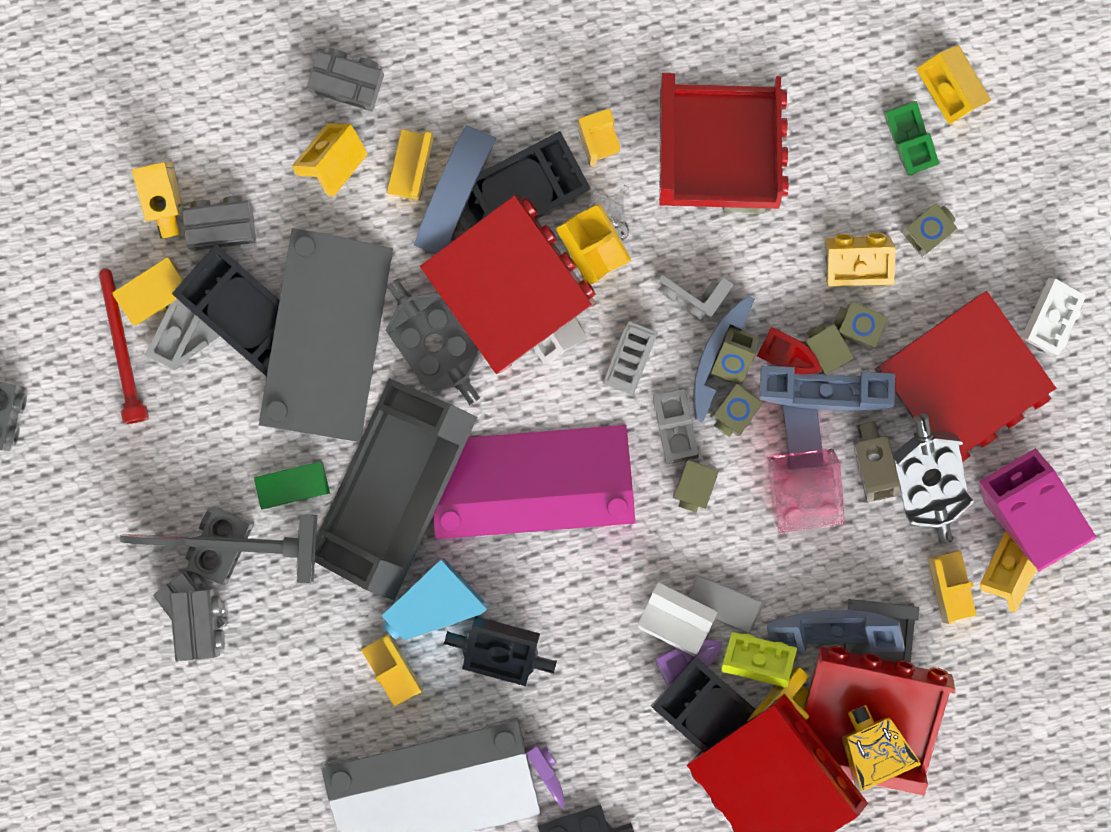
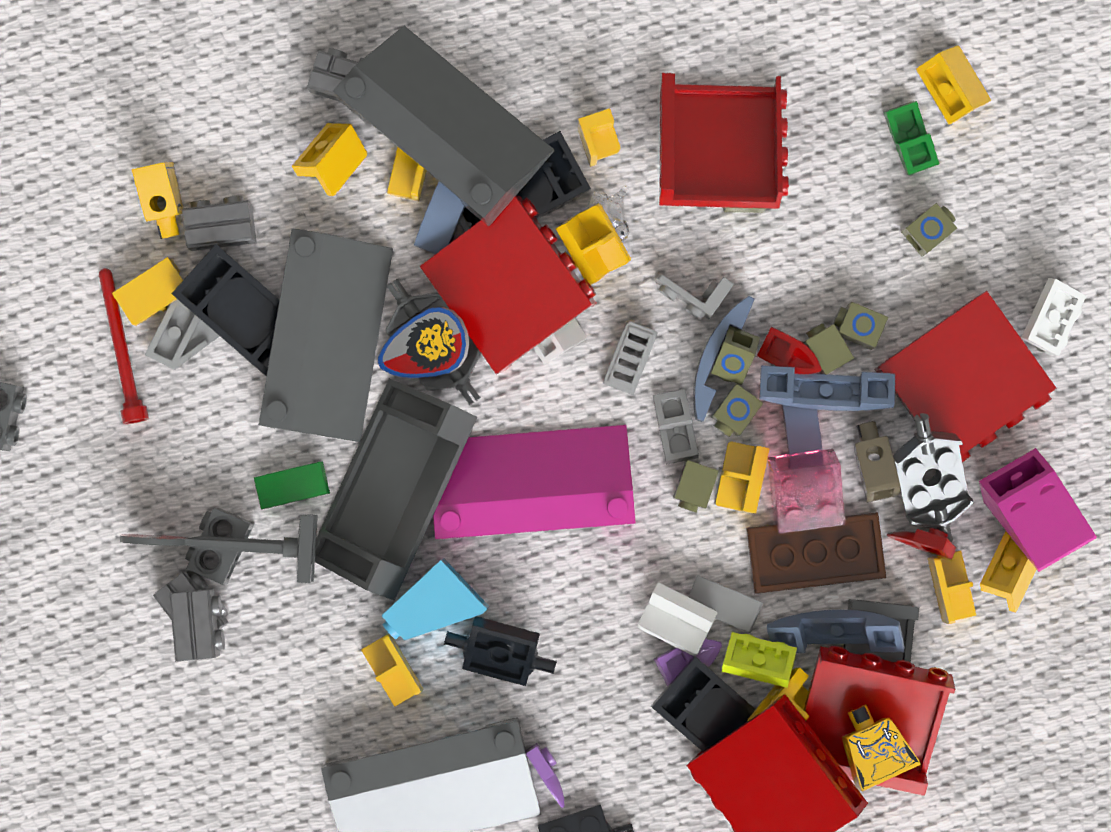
(426, 345): none -> shield
(444, 123): none -> dark grey slope
(742, 477): none -> yellow panel
(816, 555): none -> reddish brown tile
(860, 260): yellow bracket -> none
(933, 541): none -> red plate

